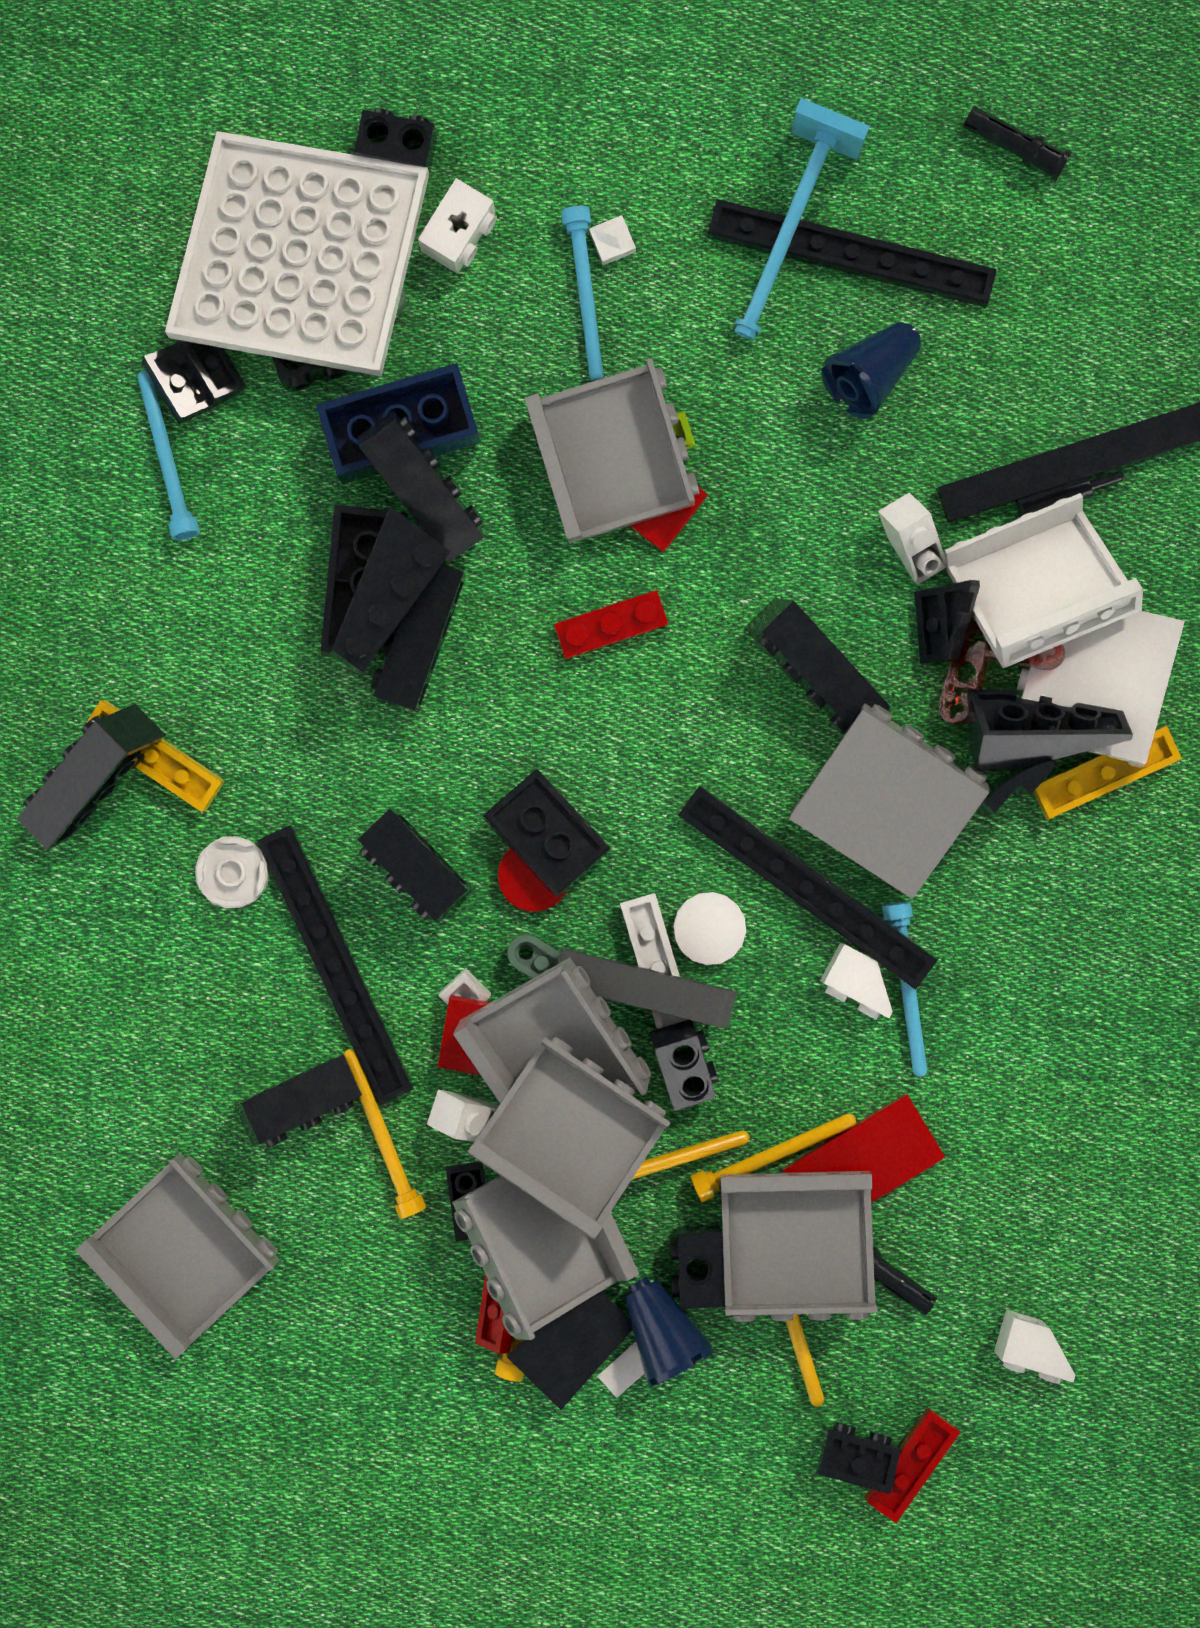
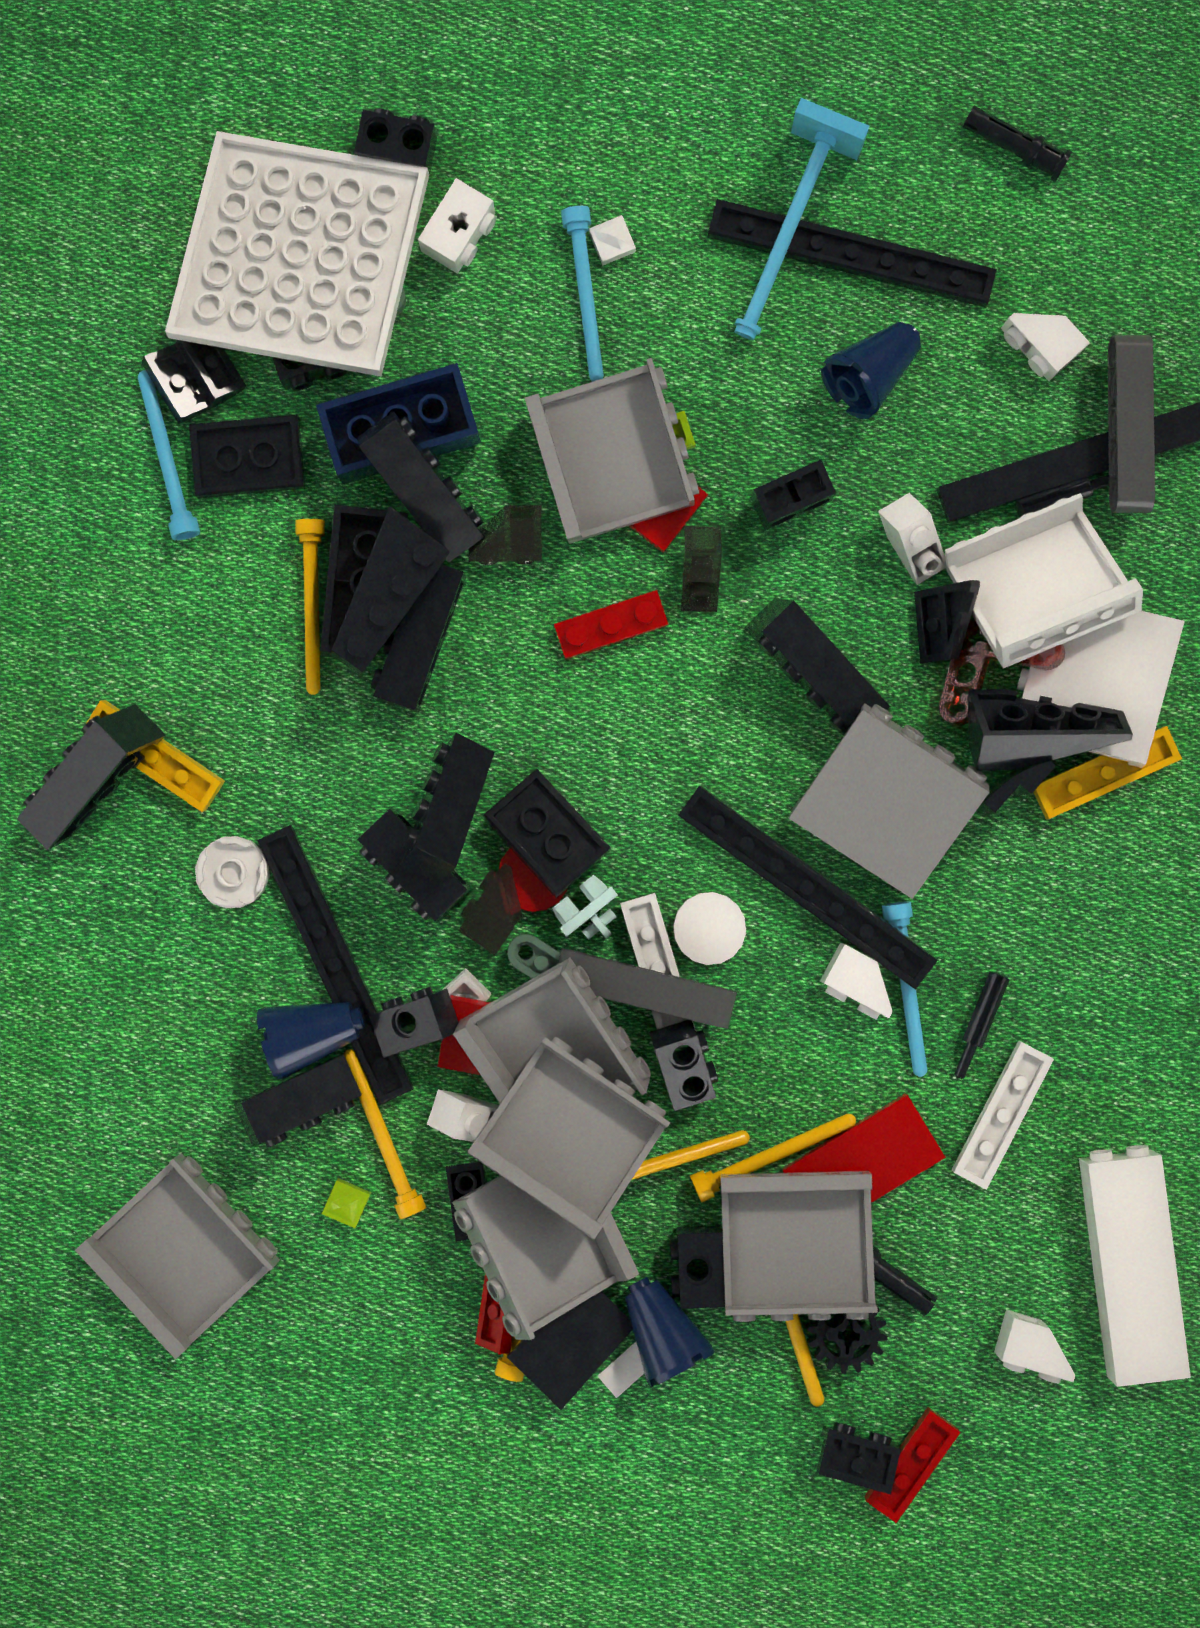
(247, 456): none -> black tile
(306, 1034): none -> dark blue cone
(310, 536): none -> yellow piece
(346, 1203): none -> lime tile
(399, 1032): none -> black brick
(447, 808): none -> black brick
(495, 913): none -> clear smoke slope
(511, 536): none -> clear smoke slope
(572, 918): none -> light aqua hips
(701, 568): none -> clear smoke slope
(792, 495): none -> black brick
(845, 1350): none -> black gear
(982, 1019): none -> black axle
(1002, 1115): none -> white plate
(1045, 340): none -> white slope
(1131, 424): none -> dark grey beam
(1134, 1266): none -> white brick

